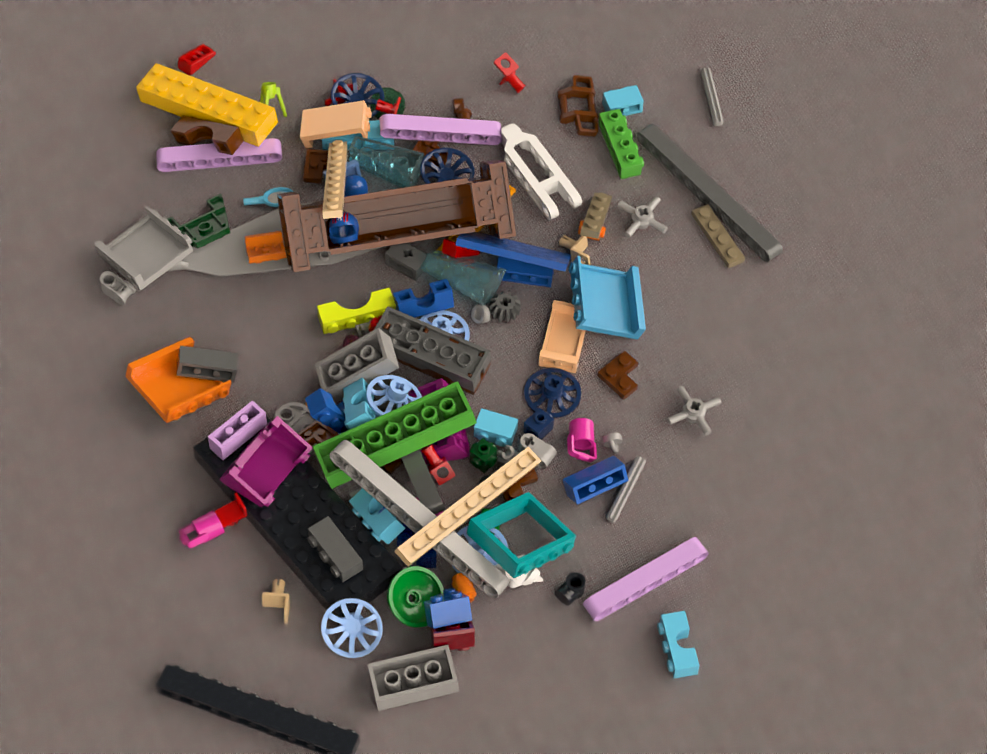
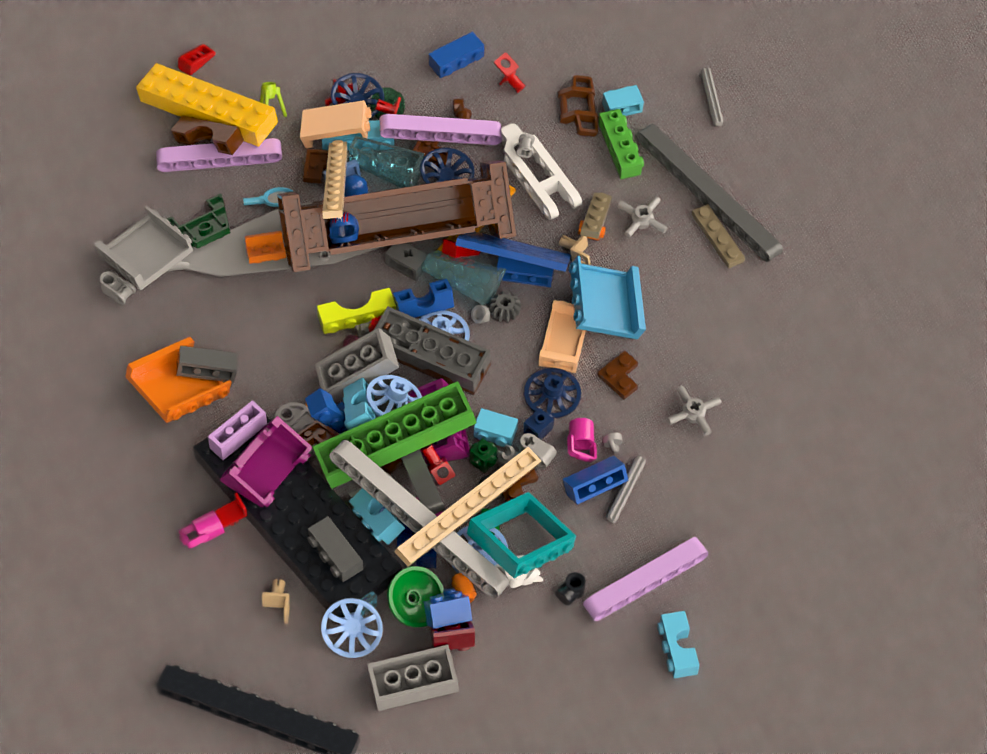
(371, 598): none -> clear light blue tile
(456, 55): none -> blue brick
(525, 149): none -> light grey bush

